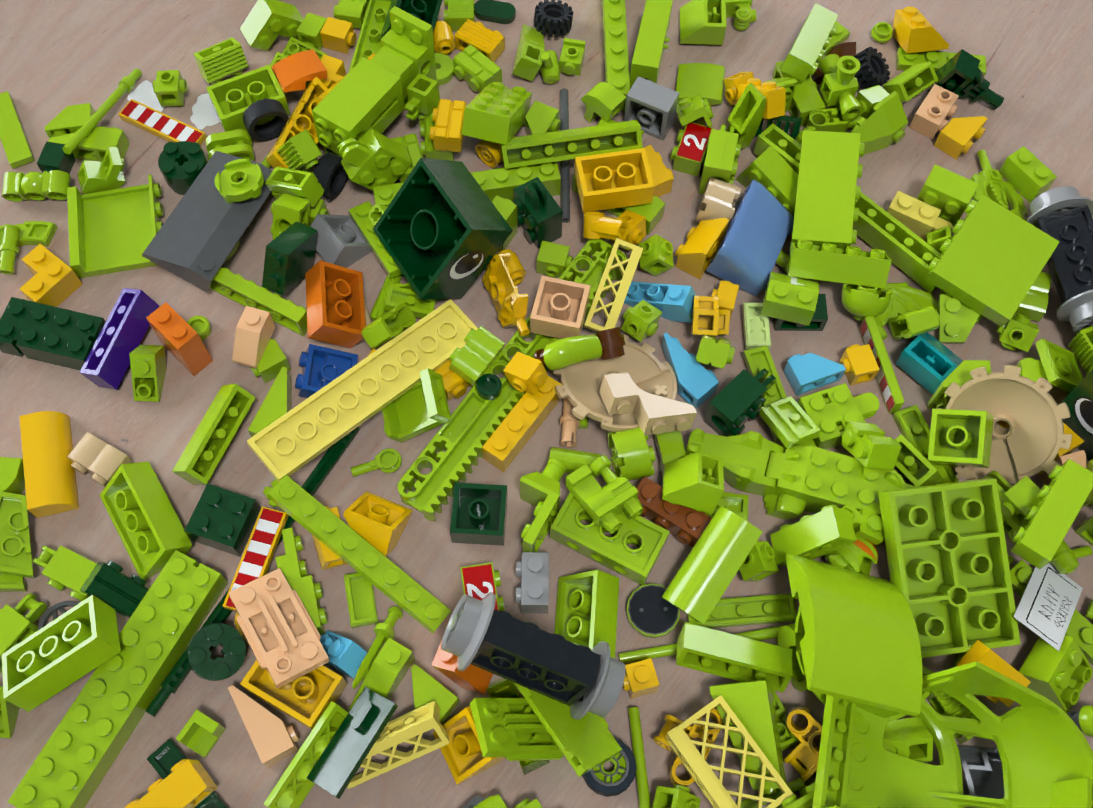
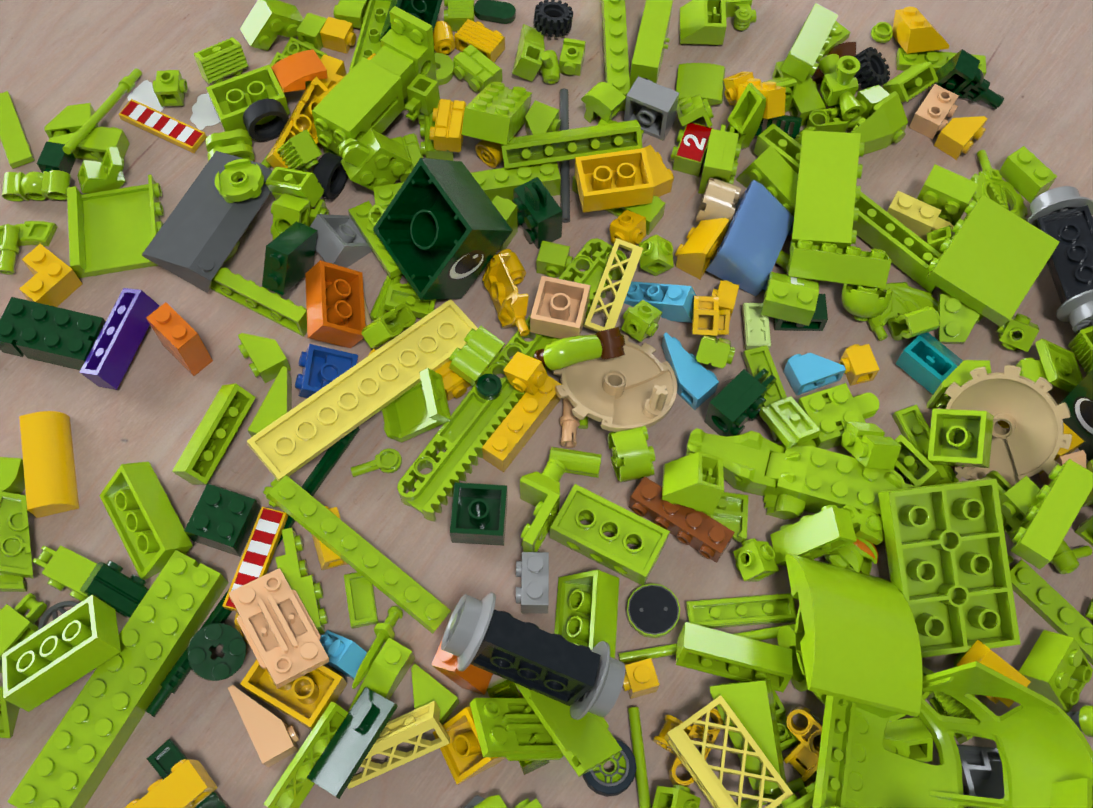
(97, 458): tan brick -> none
(148, 372): lime slope -> none
(181, 164): dark green brick -> none
(200, 733): lime panel -> none
(201, 326): lime tile -> none
(252, 336): light nougat slope -> none
(378, 521): yellow slope -> none
(480, 581): brick -> none
(599, 226): yellow piece -> none
(605, 502): lime hips -> none
(651, 411): tan arch -> none
(670, 447): lime slope -> none
(712, 564): lime brick -> none
(885, 376): lime tile -> none
(1036, 300): lime brick -> none
(1048, 604): white sticker -> none

